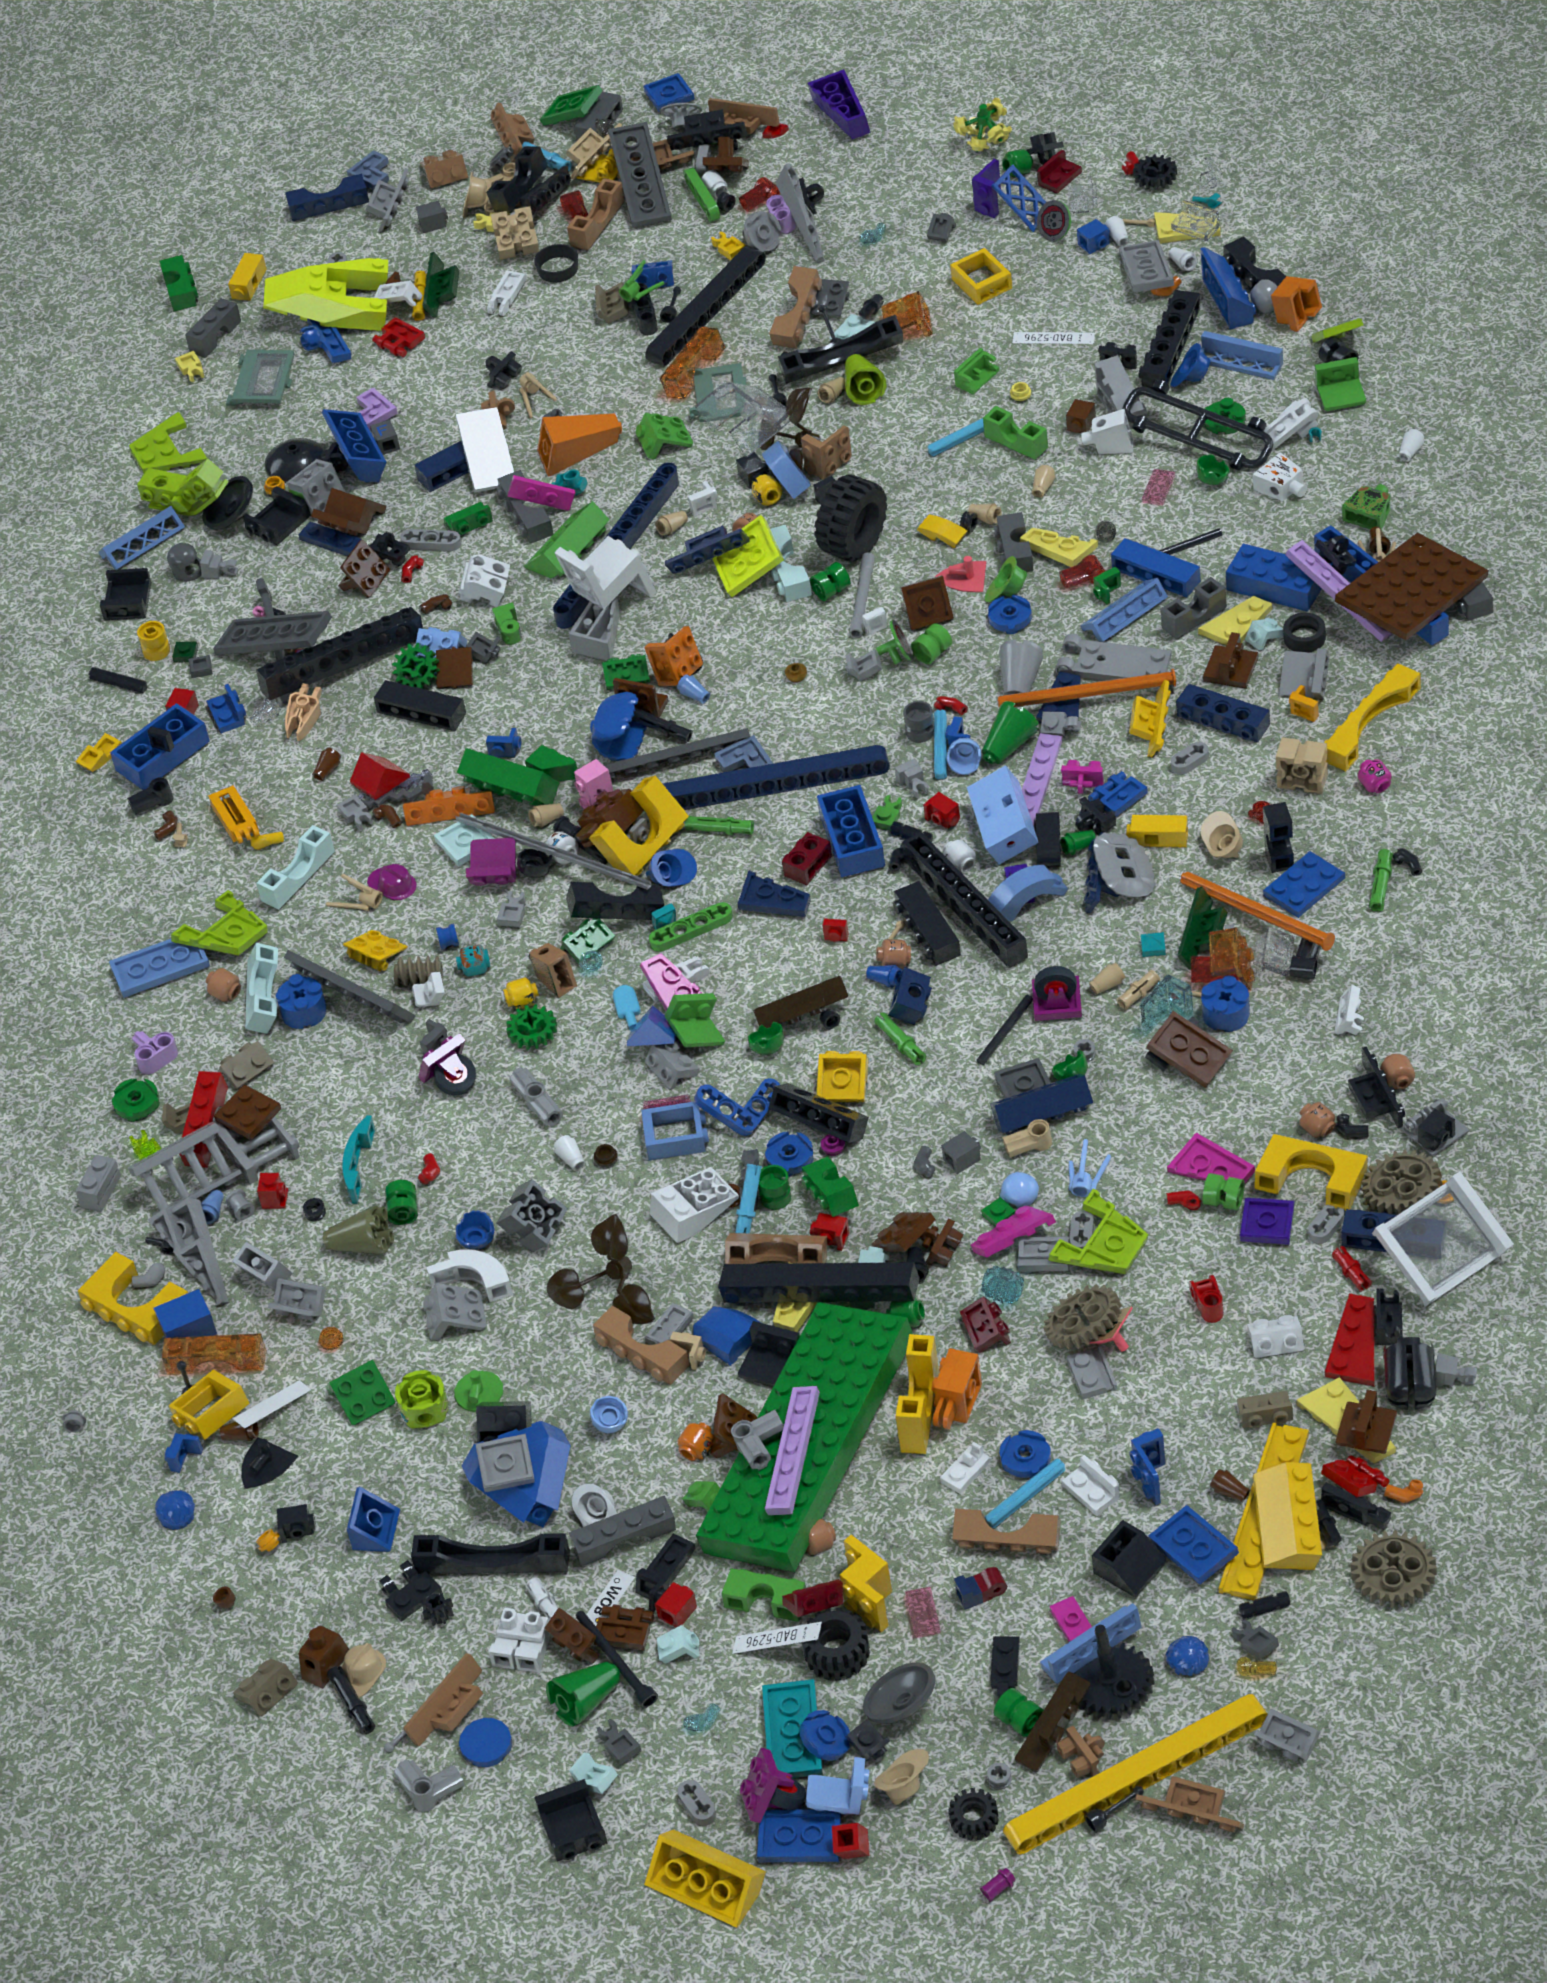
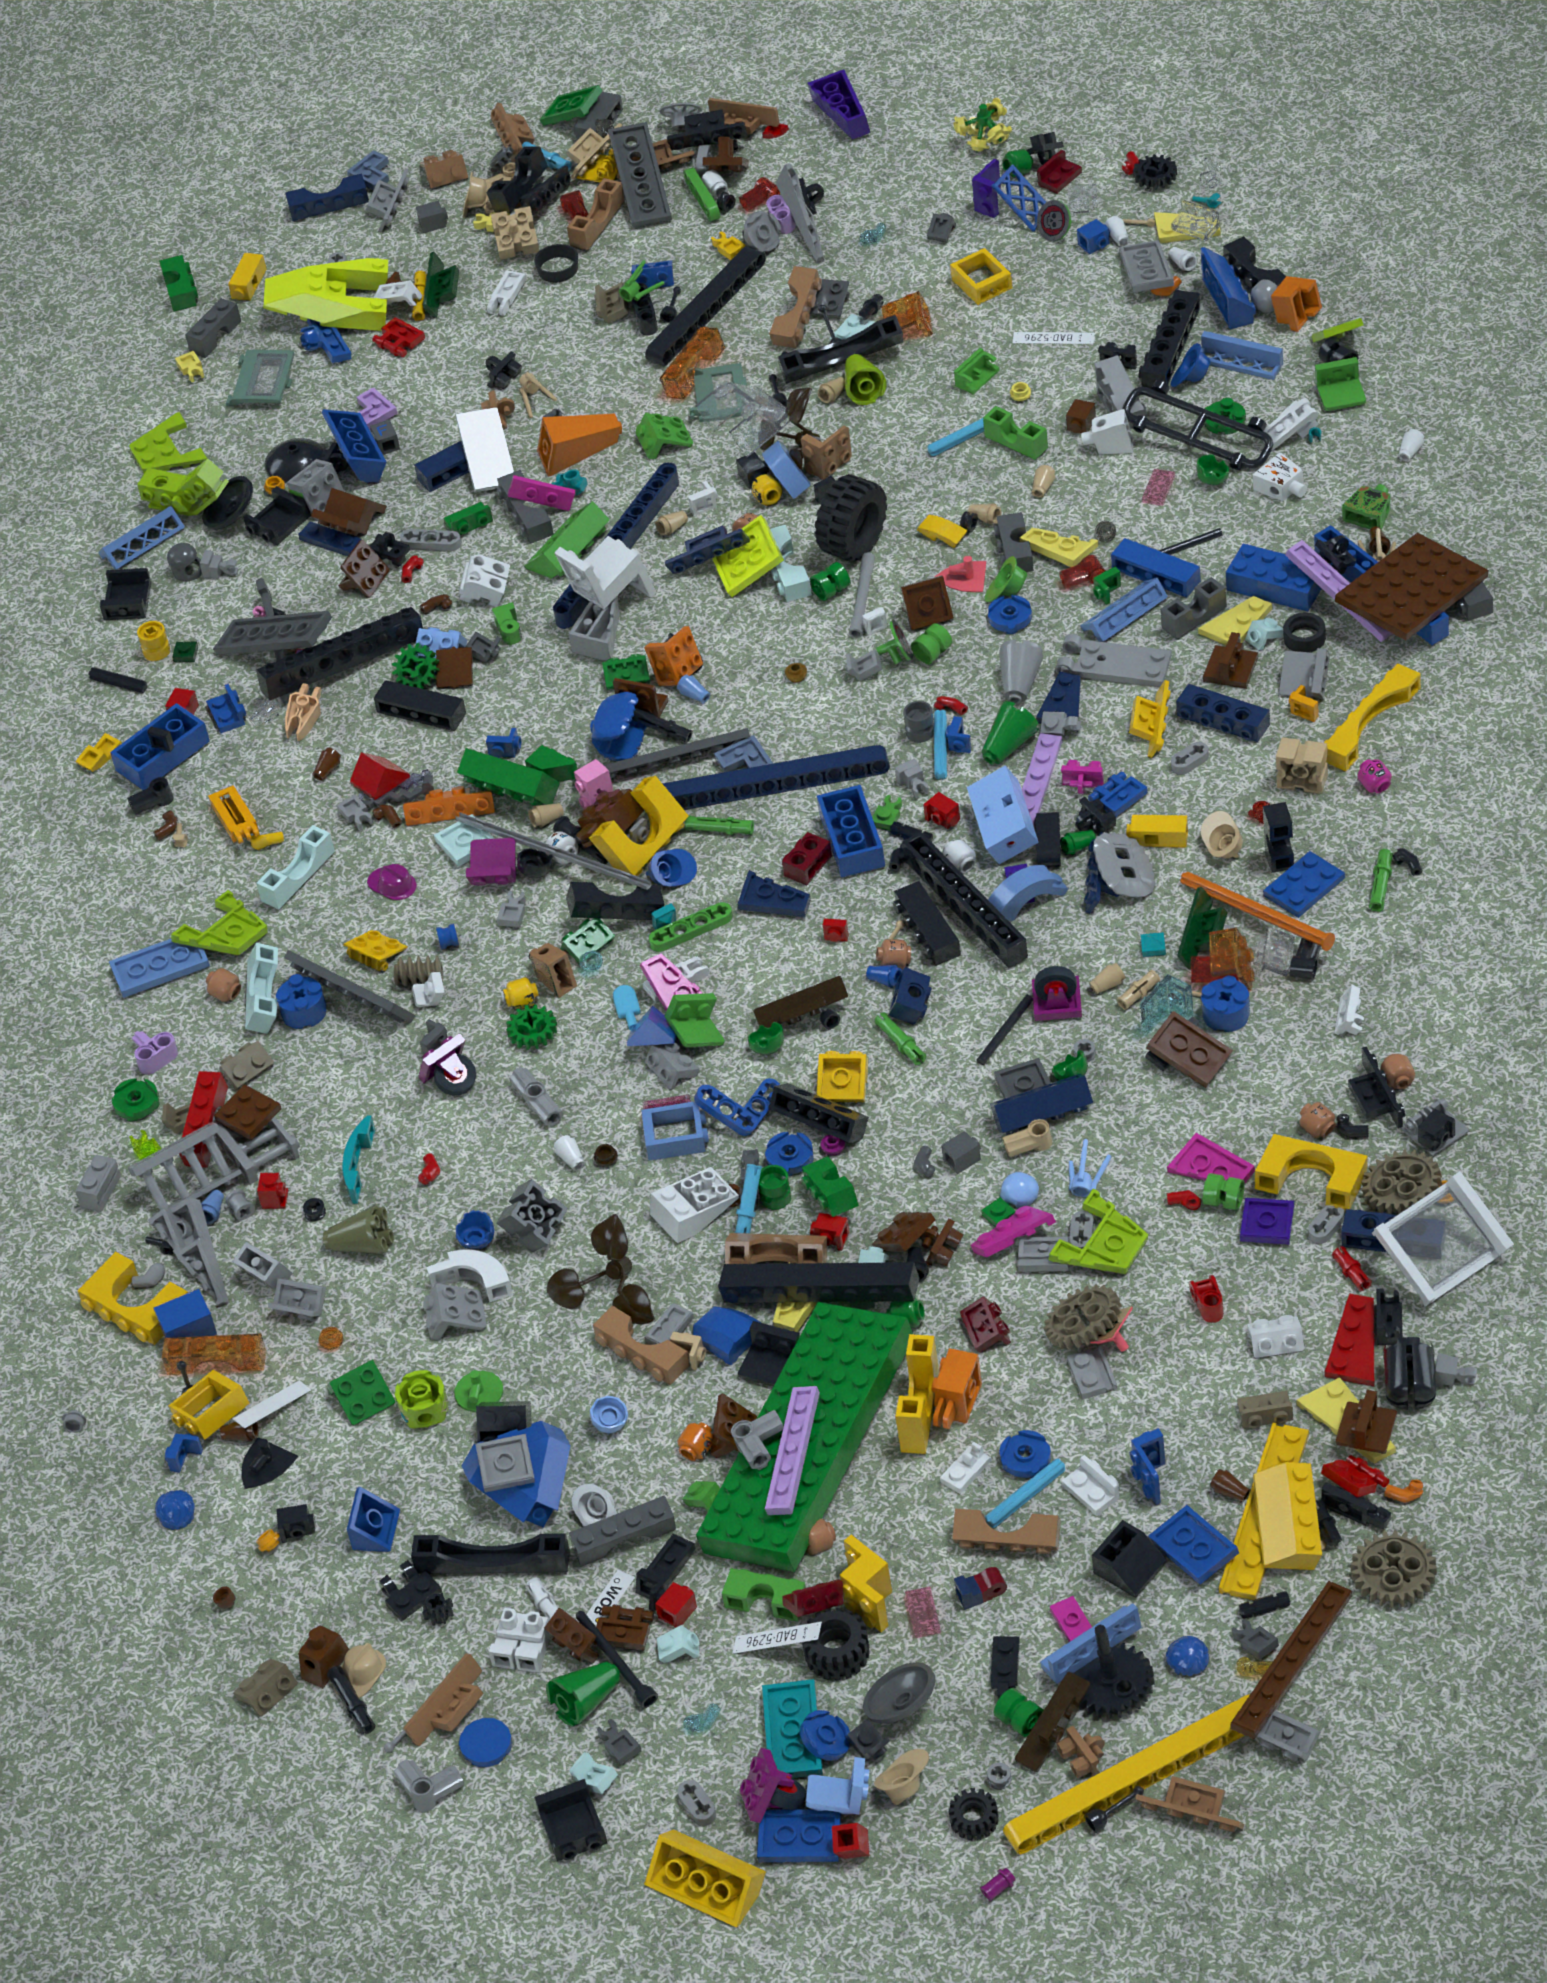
(200, 666): dark grey tile -> none
(370, 897): tan plant -> none
(401, 1202): green wheel -> none
(473, 960): teal head -> none
(668, 91): blue plate -> none
(964, 756): light blue hair -> none
(1002, 1284): clear light blue gear -> none
(1089, 689): orange axle -> none
(1291, 1660): none -> reddish brown tile

